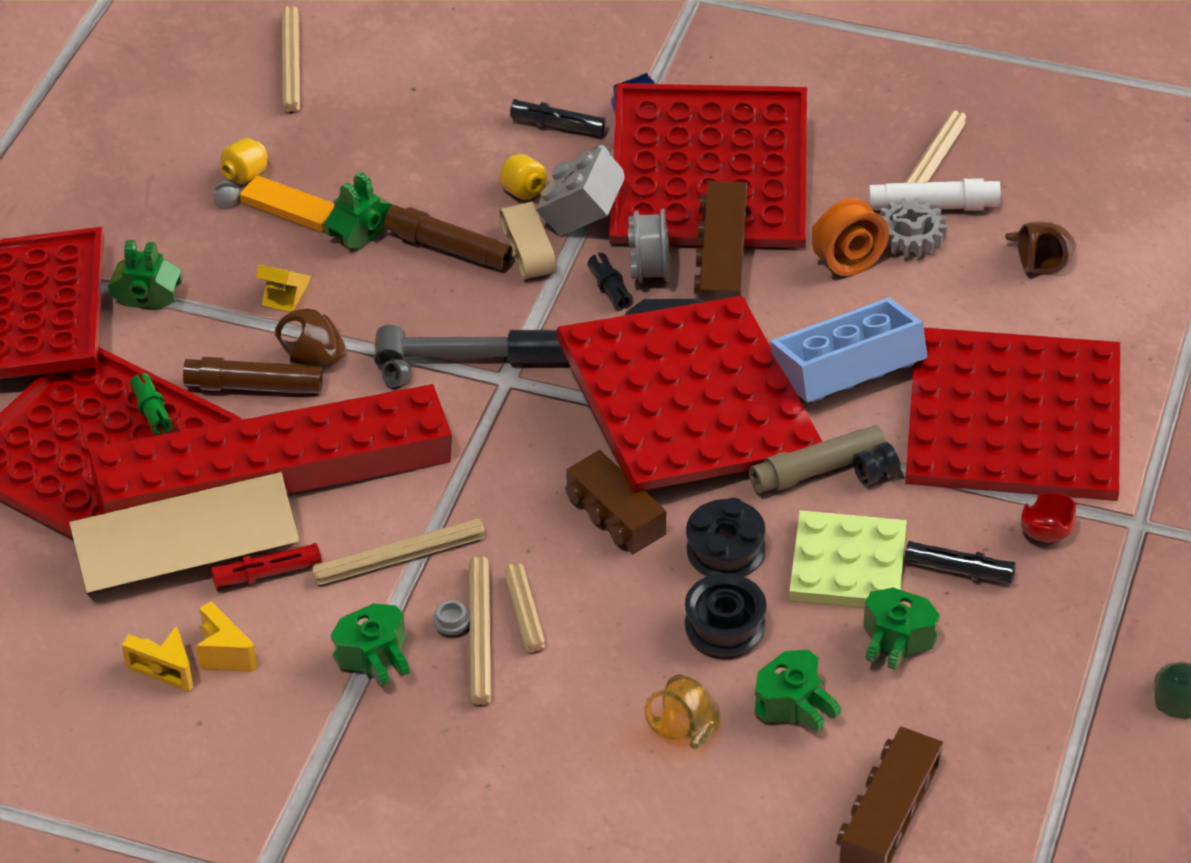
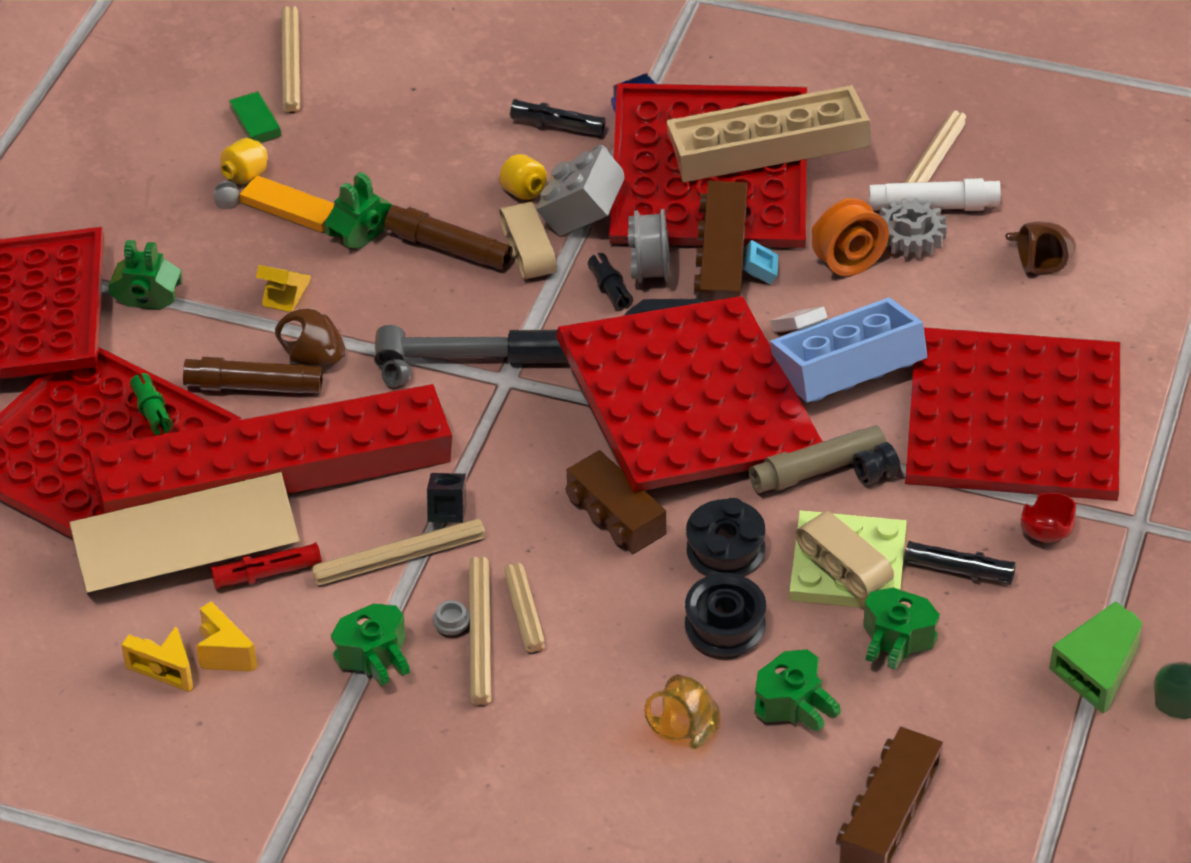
(255, 117): none -> green tile
(446, 497): none -> black brick
(760, 262): none -> medium azure plate
(769, 133): none -> tan arch
(798, 319): none -> white tile
(844, 554): none -> tan beam
(1098, 654): none -> bright green slope

